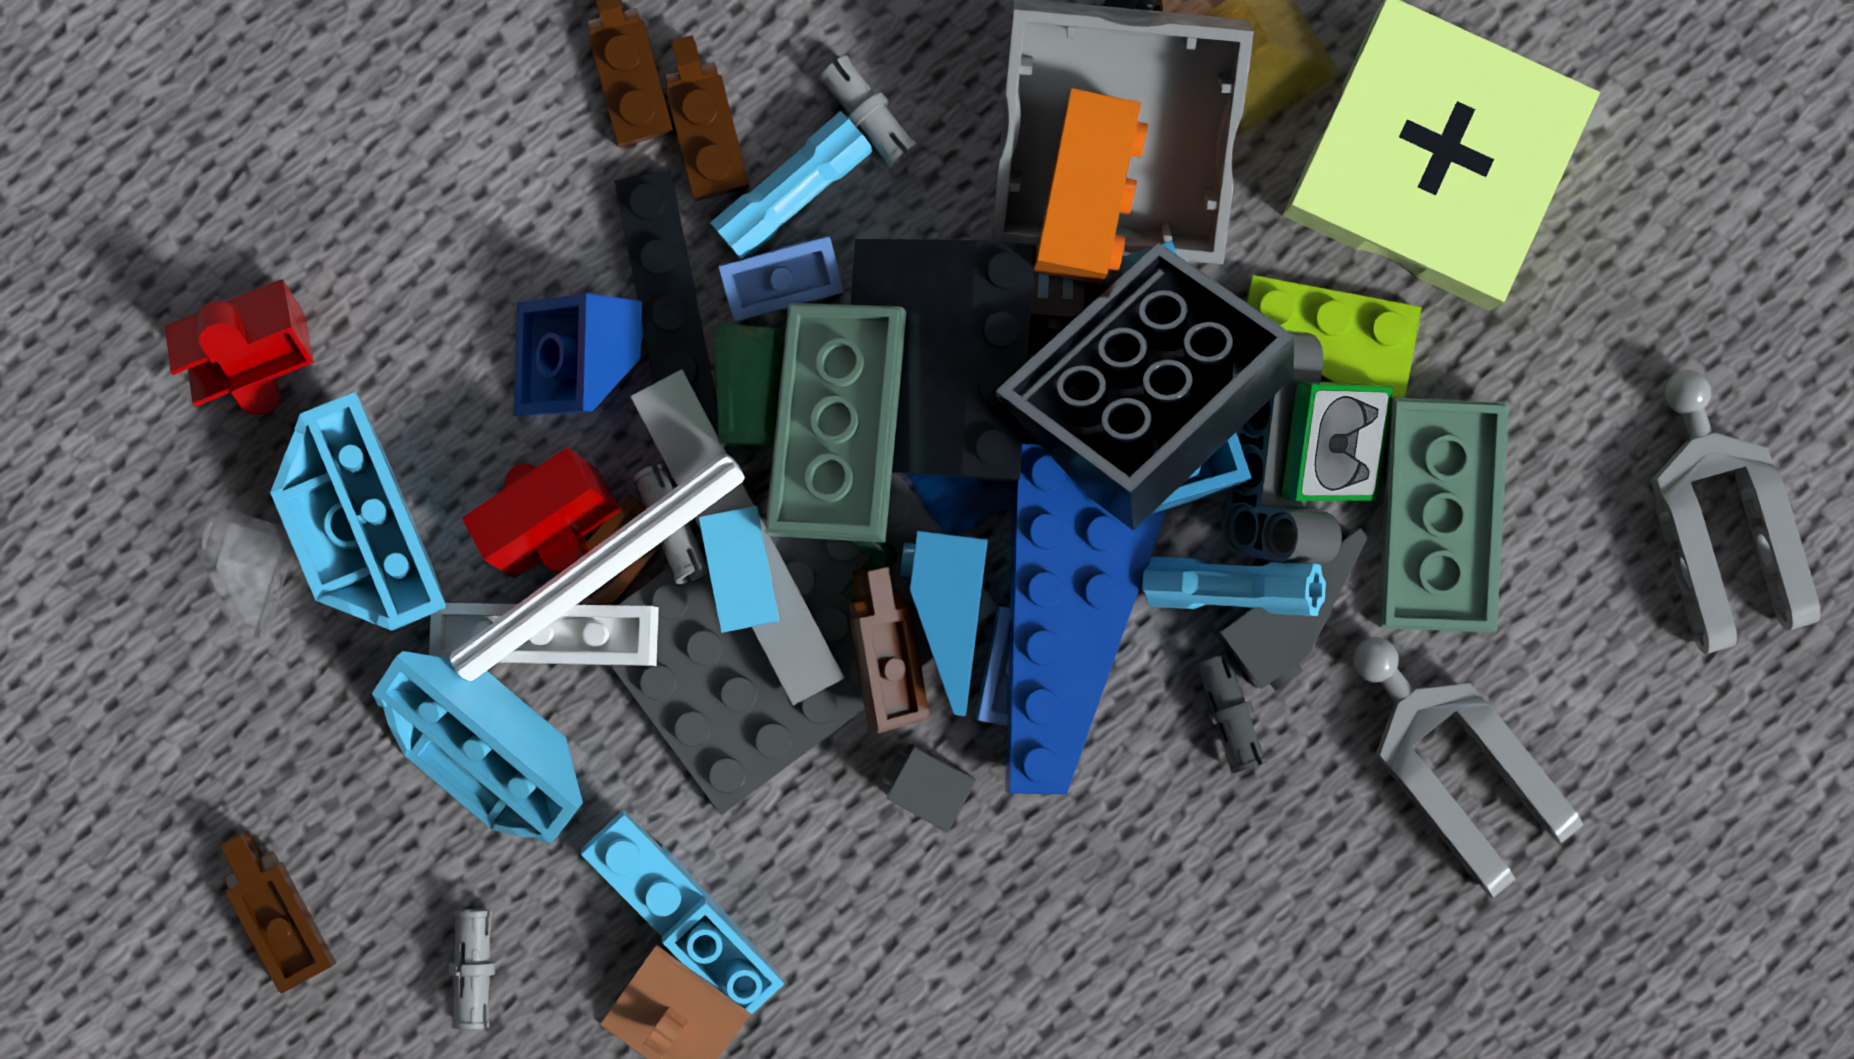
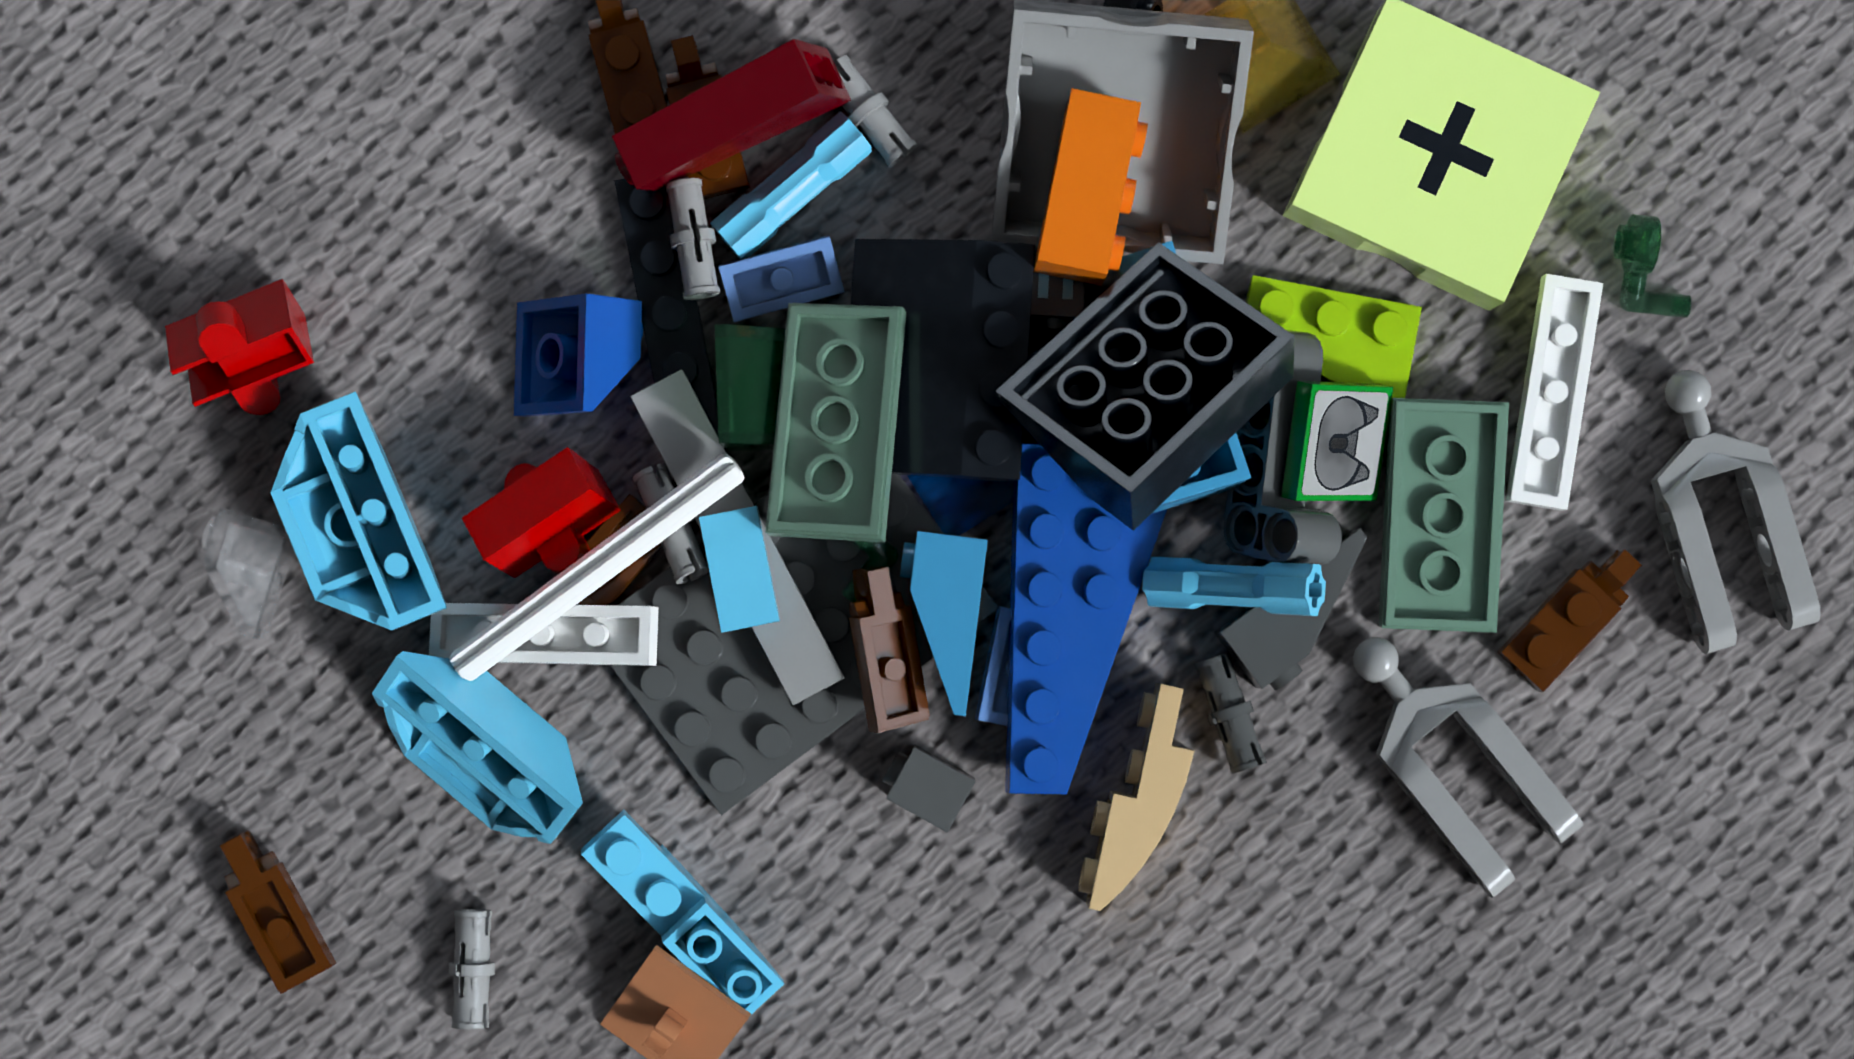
(692, 238): none -> light grey pin
(730, 115): none -> dark red slope
(1135, 823): none -> tan slope
(1554, 392): none -> white plate
(1569, 619): none -> reddish brown hinge
(1639, 249): none -> clear green plate

